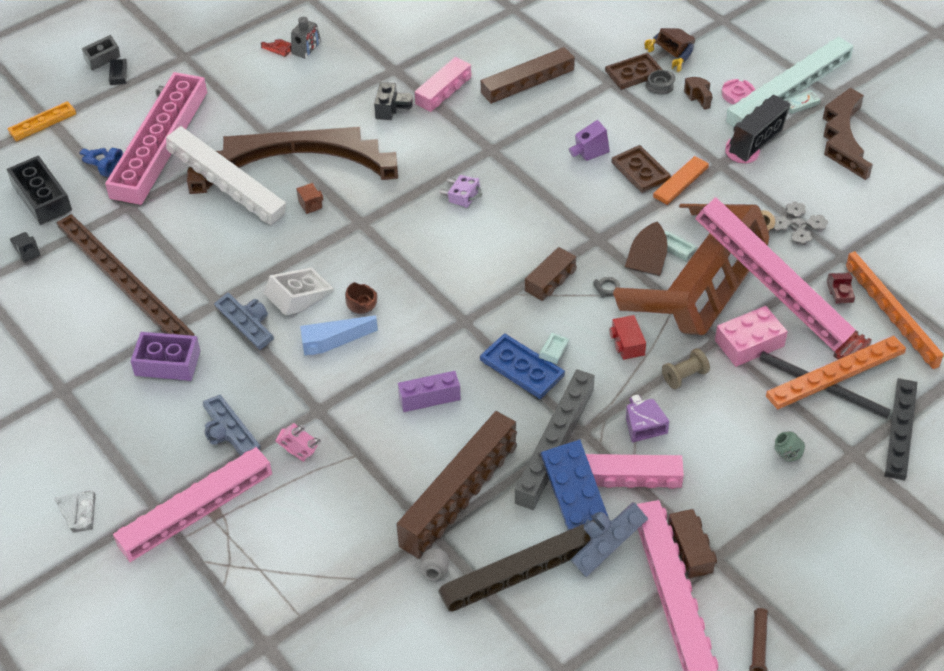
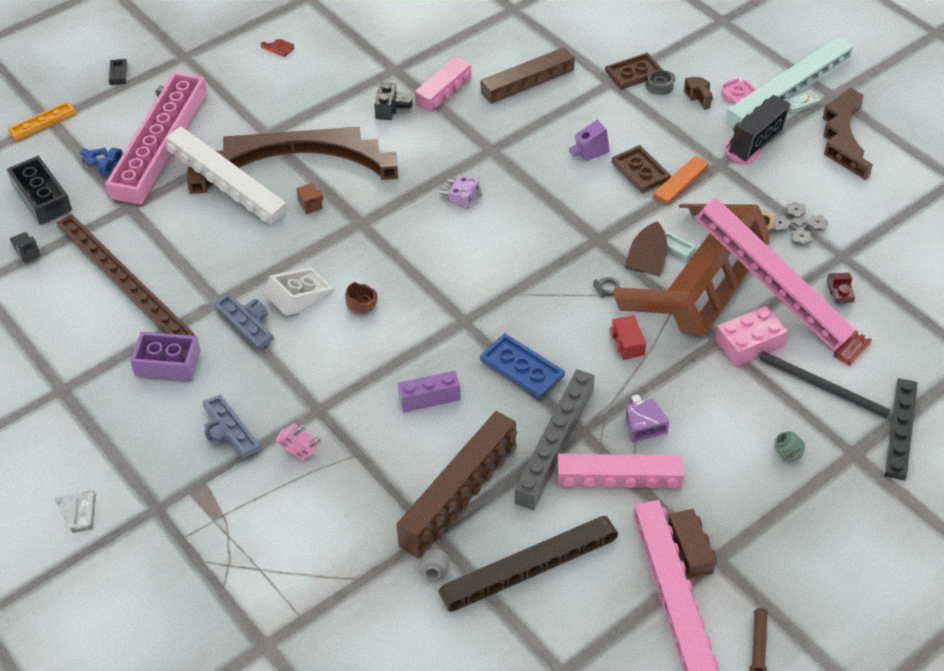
(101, 52): dark grey brick -> none
(192, 504): bright pink brick -> none
(304, 38): dark grey torso -> none
(329, 335): light blue slope -> none
(550, 274): reddish brown brick -> none
(554, 348): light aqua tile -> none
(573, 483): blue plate -> none
(607, 536): sand blue plate -> none
(675, 42): reddish brown torso -> none
(696, 363): dark tan piece -> none
(835, 372): orange plate -> none
(894, 310): orange plate -> none

